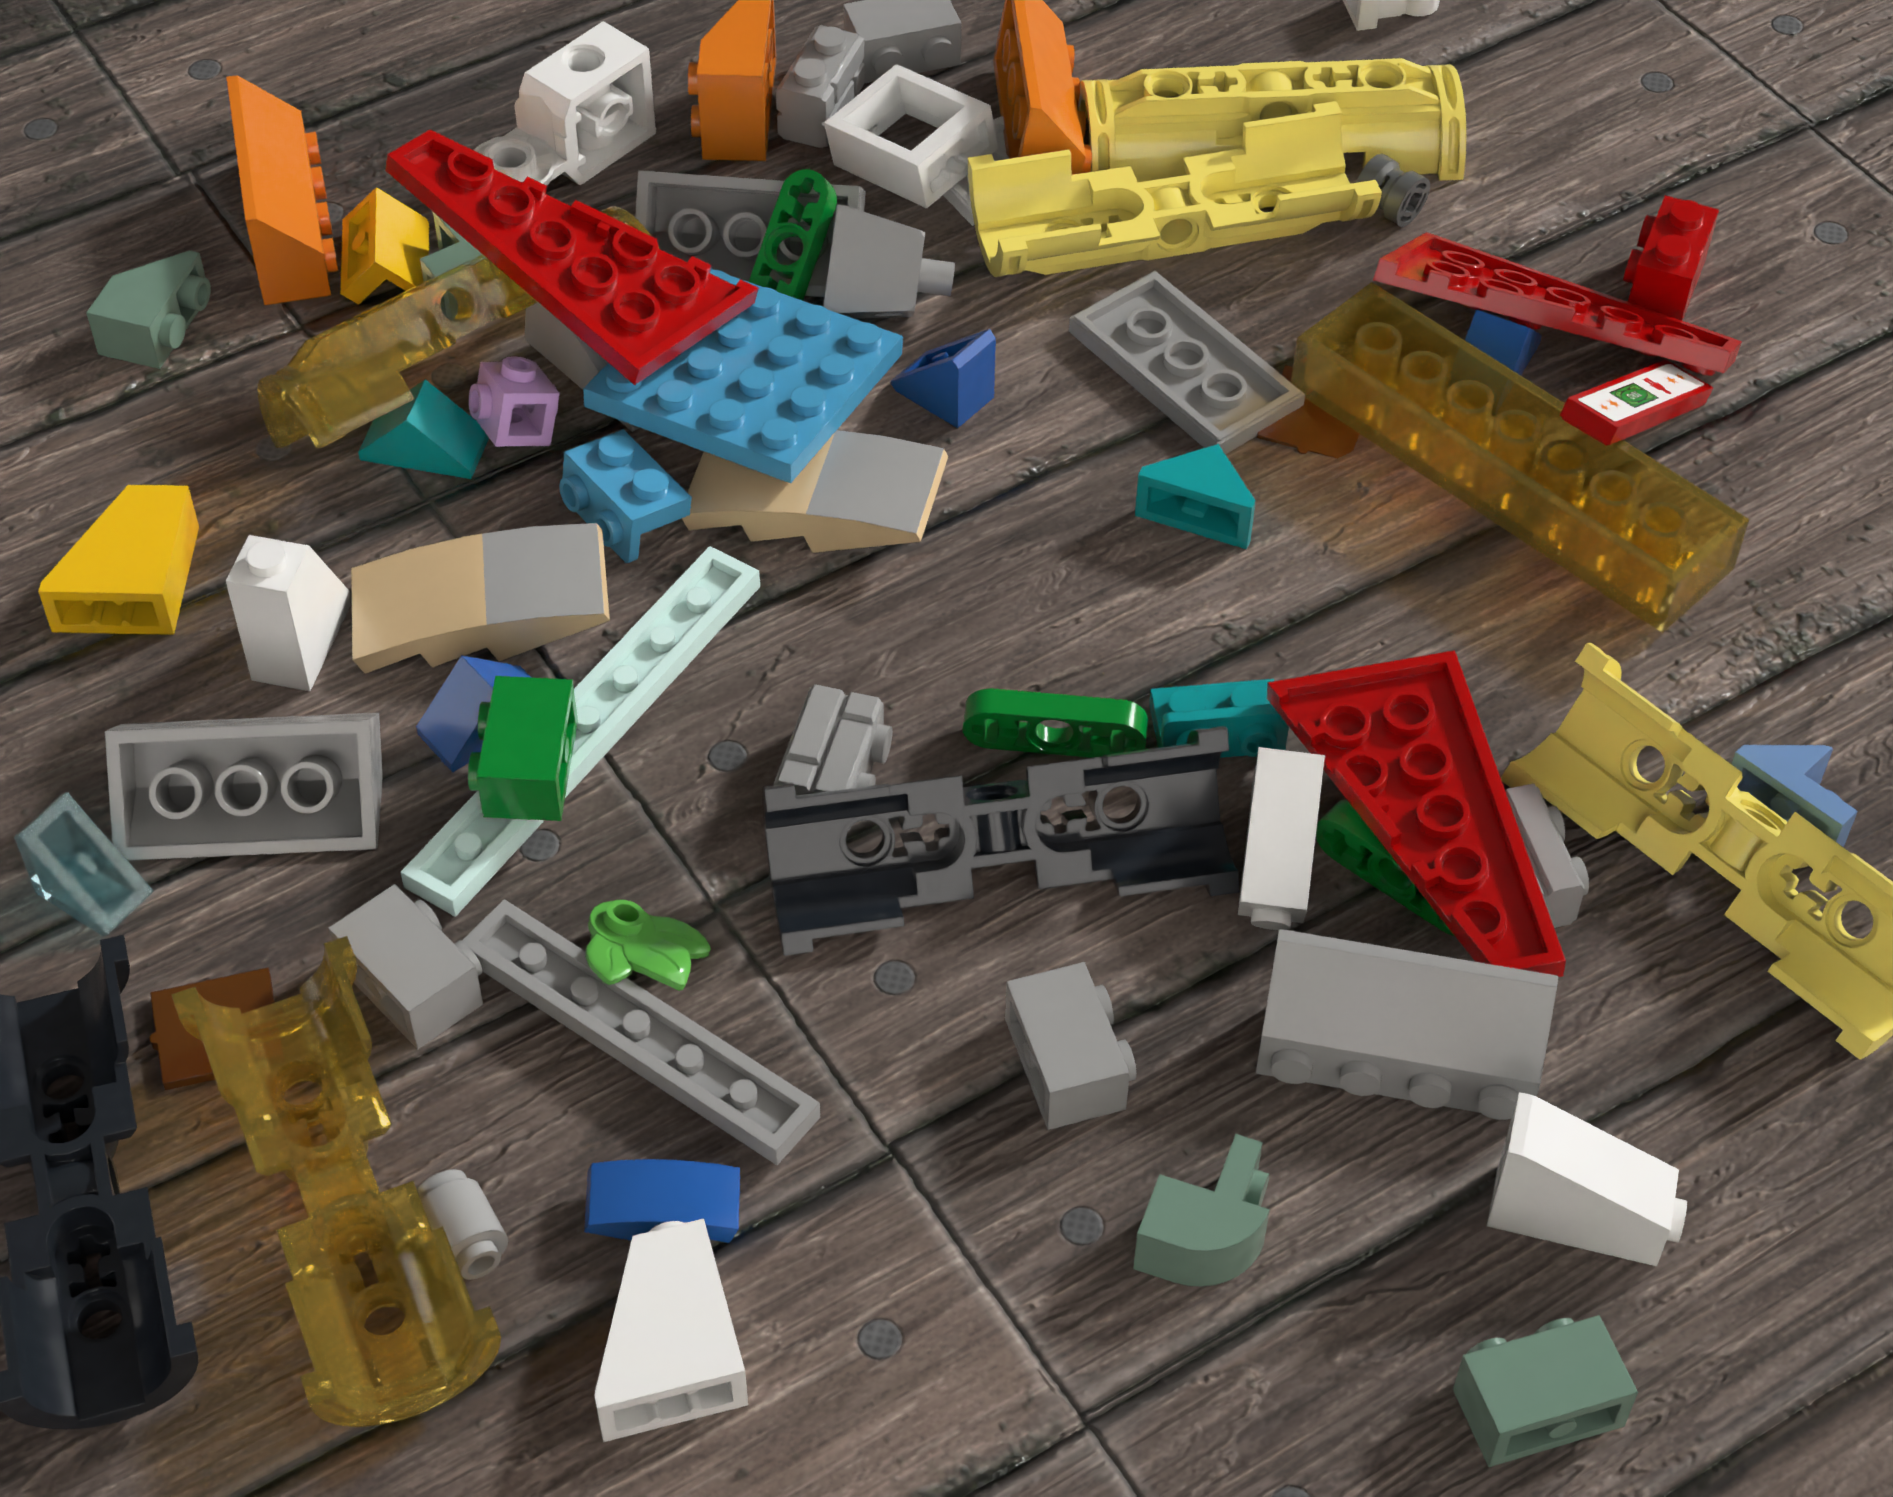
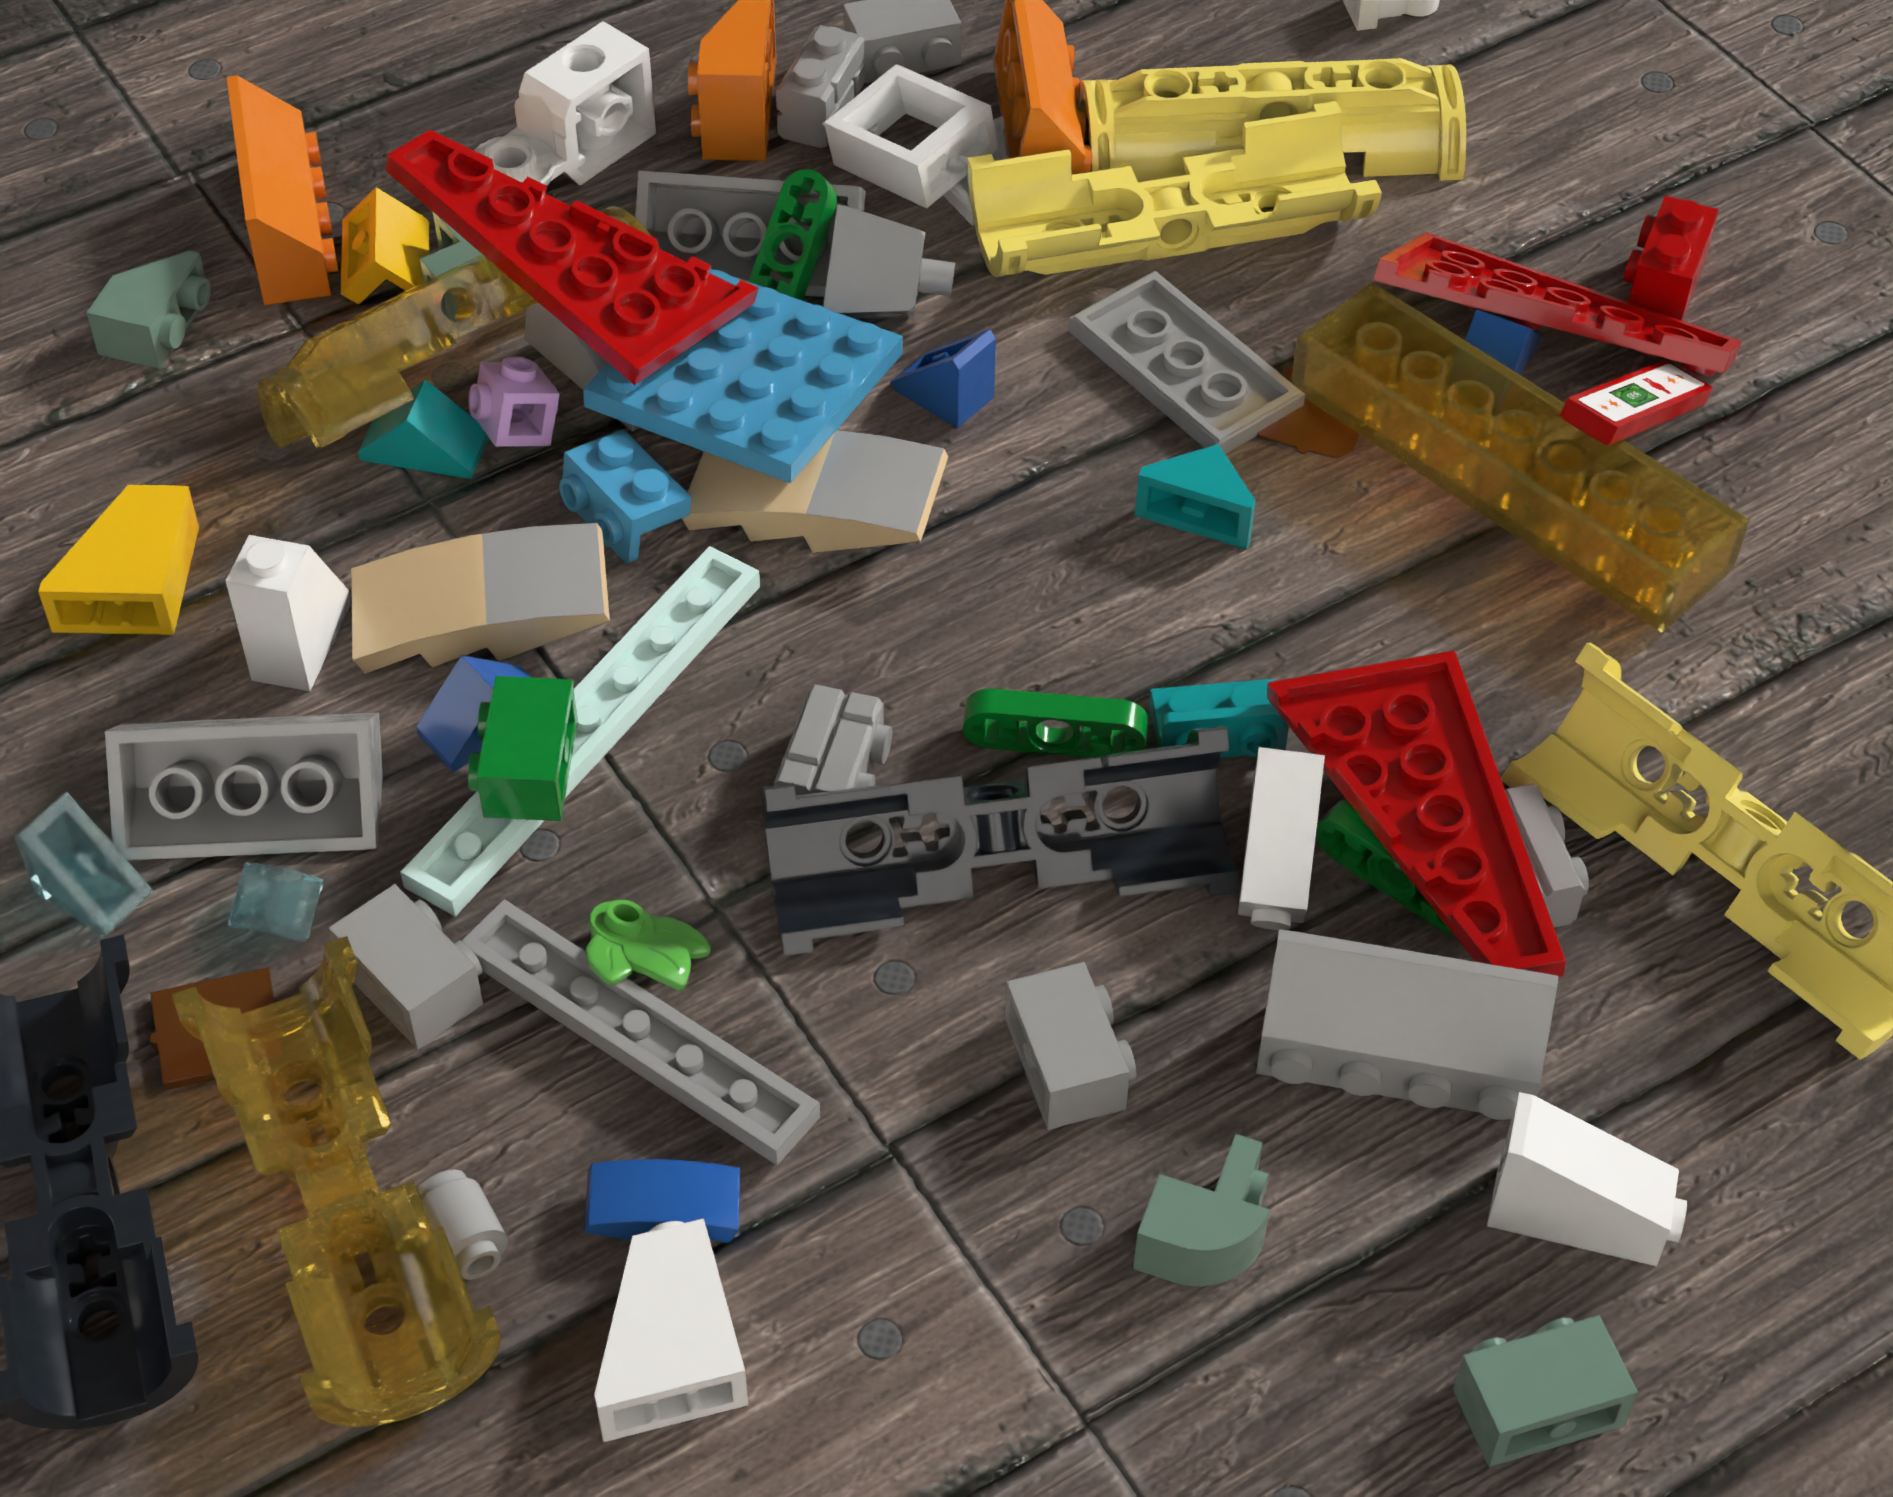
(275, 901): none -> clear light blue slope
(1402, 192): dark grey wheel -> none
(1788, 782): medium blue slope -> none

